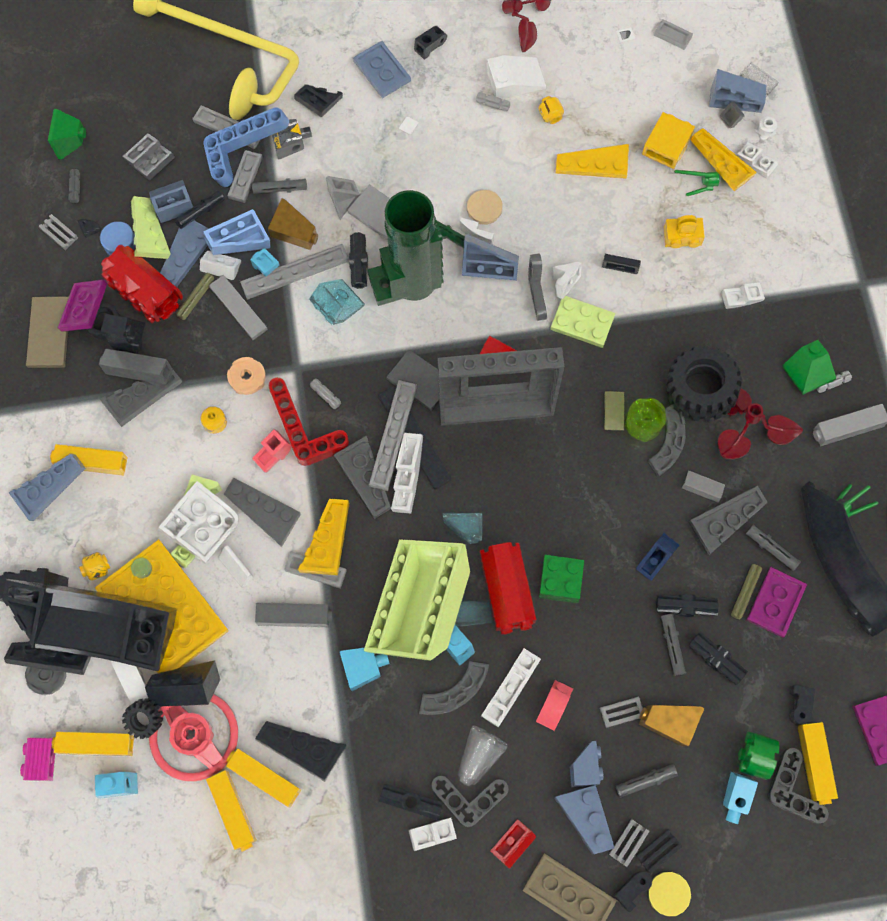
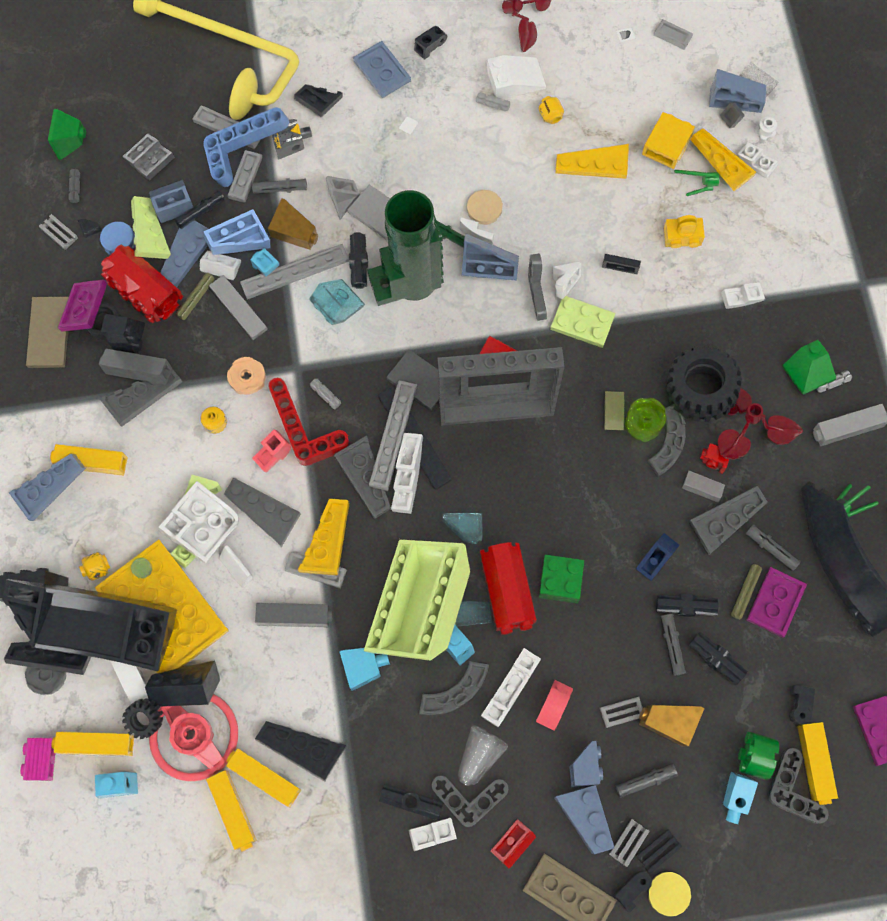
(713, 459): none -> red brick

